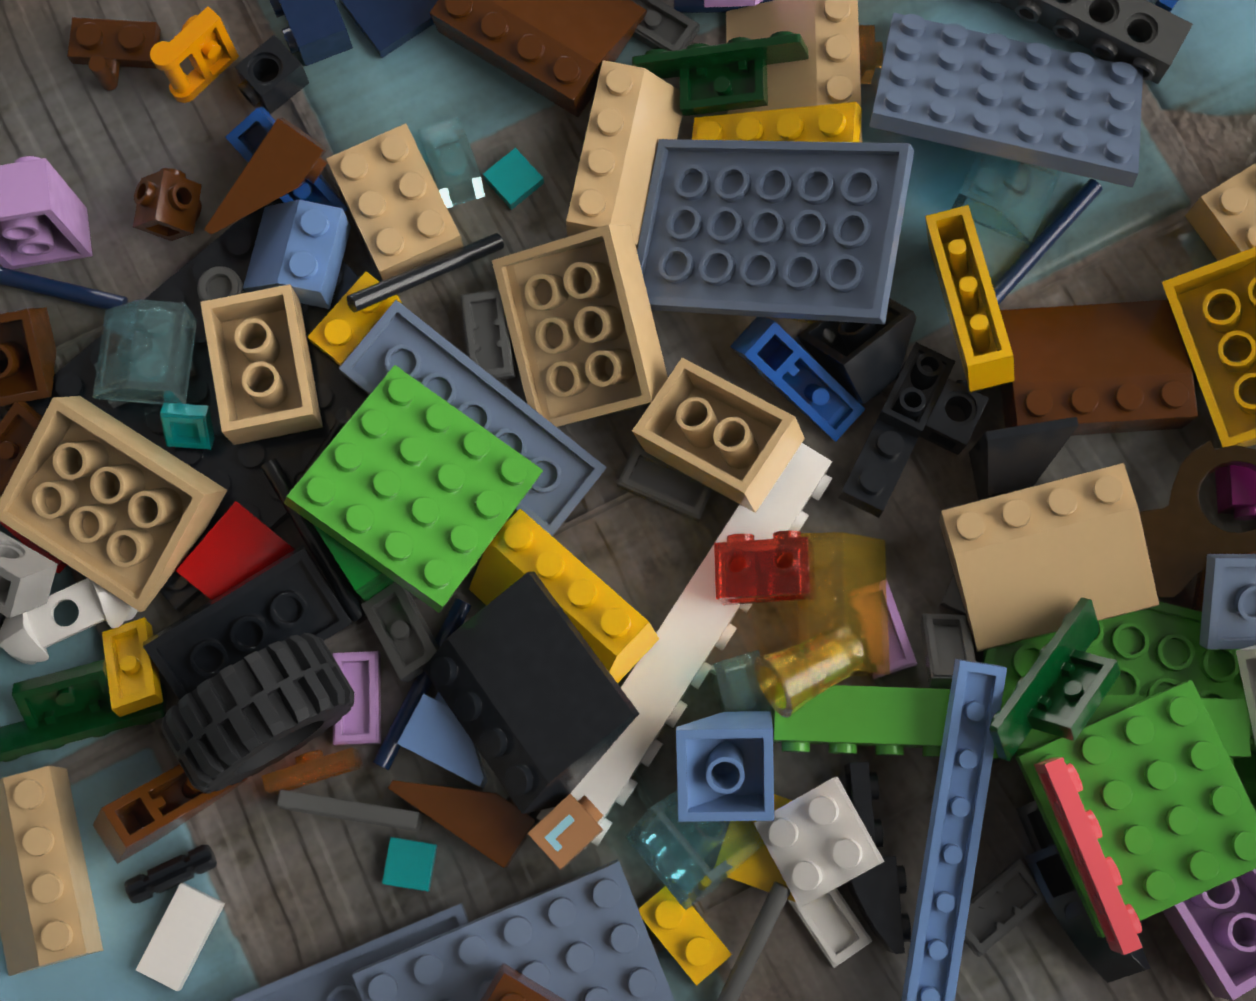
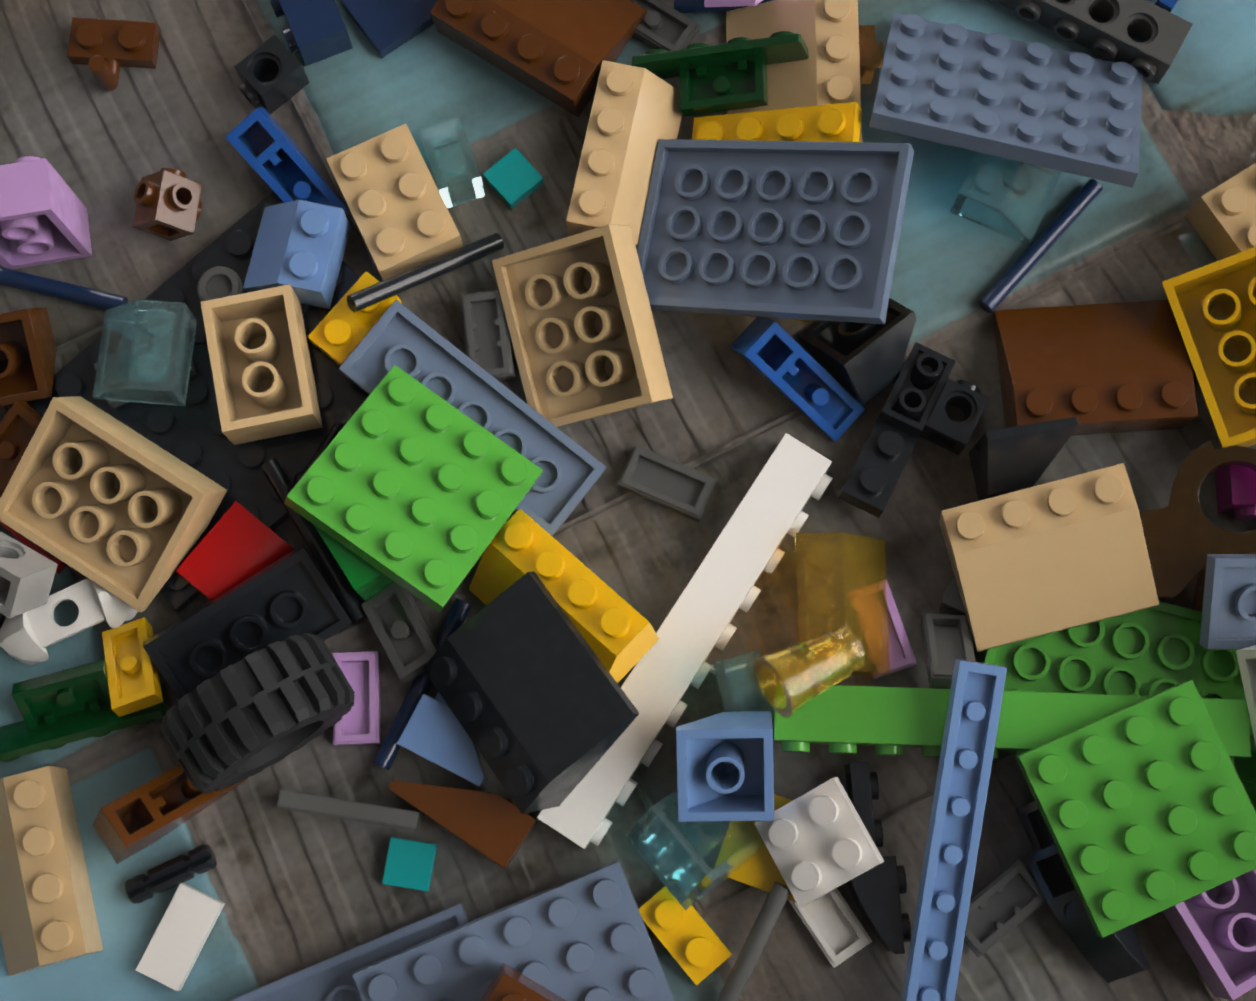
(187, 425): teal tile -> none
(206, 46): light orange plate -> none
(277, 167): reddish brown slope -> none
(312, 768): clear orange plate -> none
(567, 829): medium nougat brick -> none
(719, 434): tan brick -> none
(764, 569): clear red brick -> none
(970, 298): yellow brick -> none
(1060, 686): dark green bracket -> none
(1097, 873): coral plate -> none

